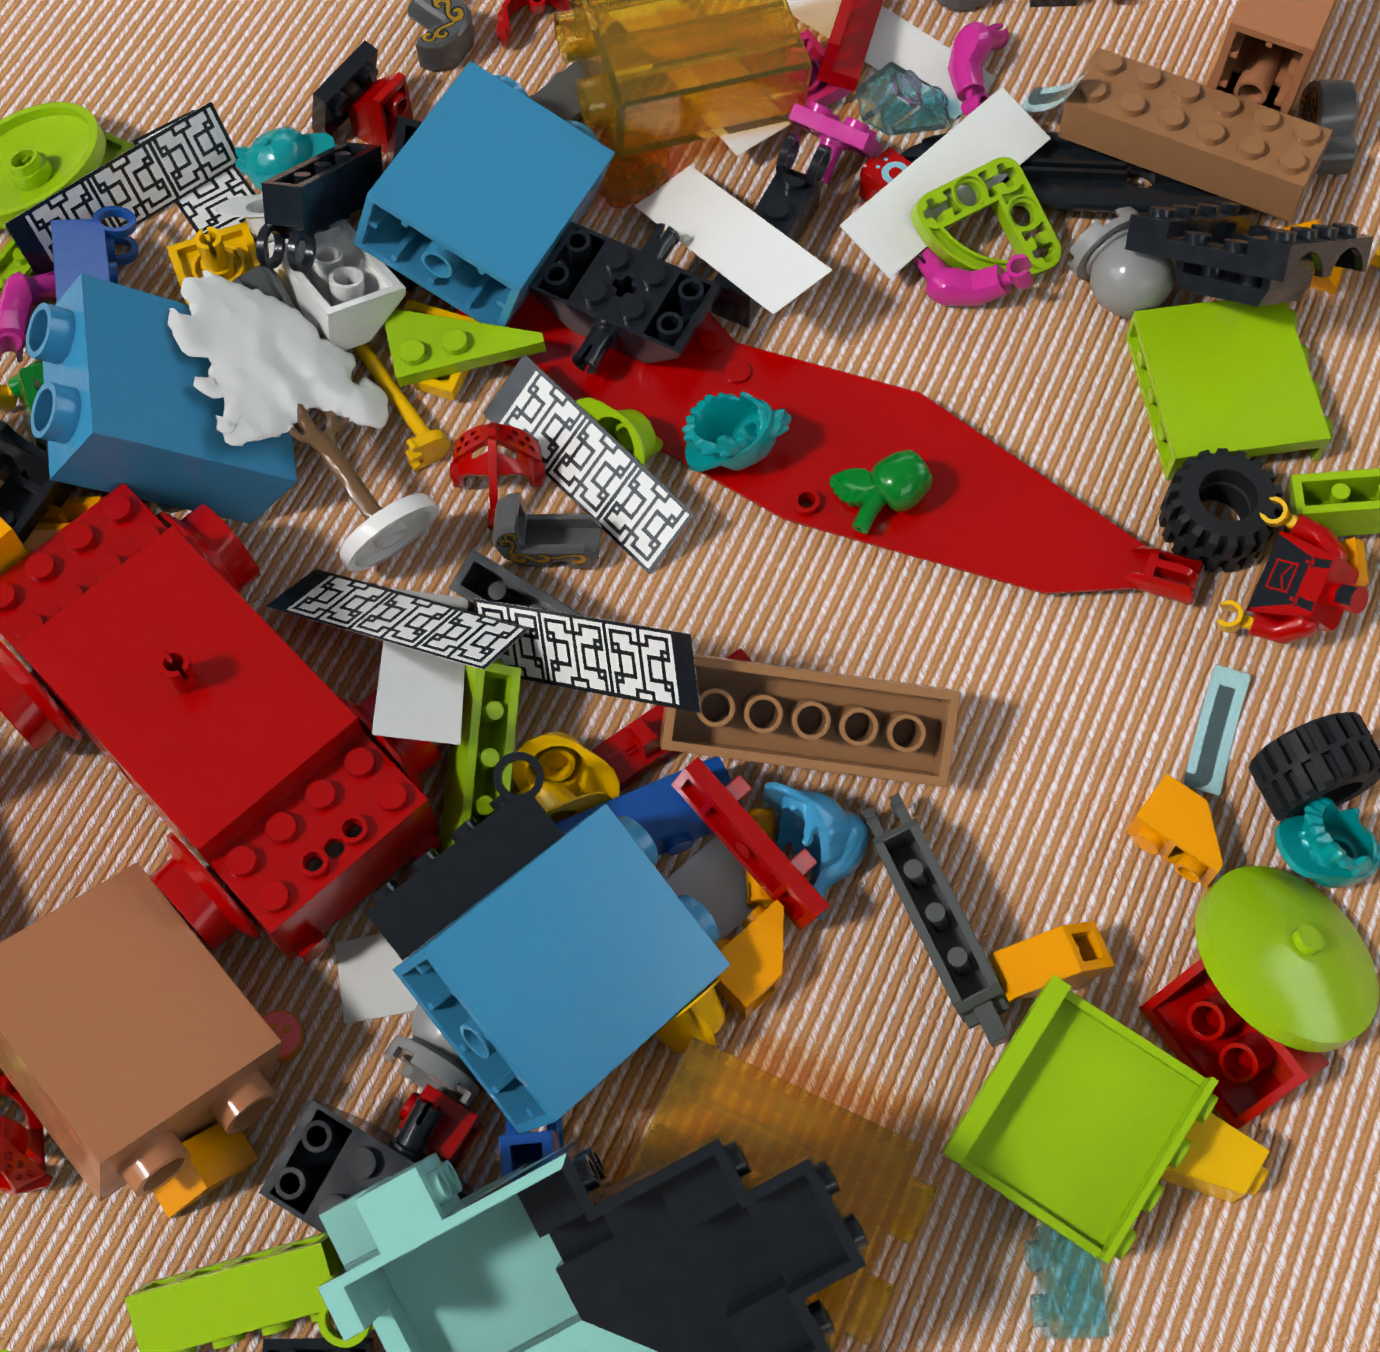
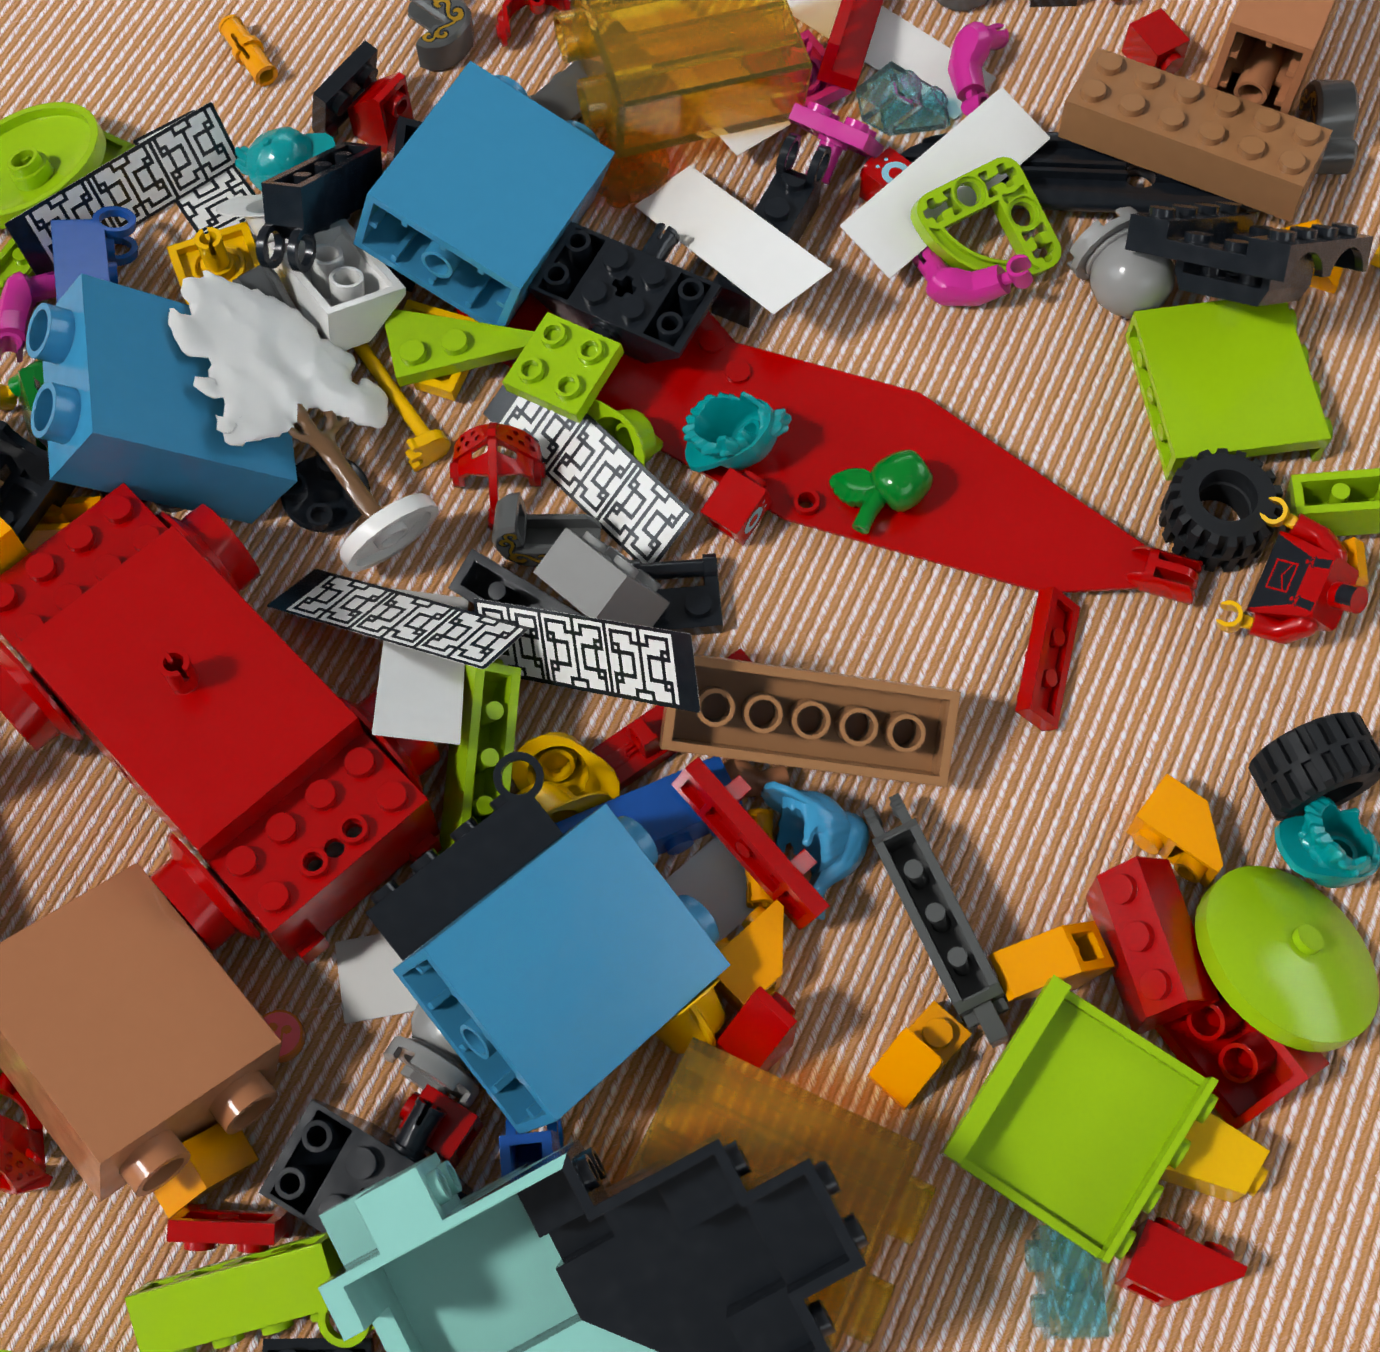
(248, 50): none -> light orange pin
(251, 1230): none -> red plate
(318, 498): none -> black dish
(563, 367): none -> lime plate
(600, 580): none -> light grey brick
(690, 609): none -> black plate
(737, 504): none -> red brick
(754, 776): none -> nougat arm
(760, 1030): none -> red slope
(919, 1054): none -> light orange slope
(1047, 659): none -> red plate
(1049, 97): clear light blue sticker -> none
(1150, 942): none -> red slope
(1156, 42): none -> red brick
(1172, 1267): none -> red slope
(1216, 730): clear light blue sticker -> none

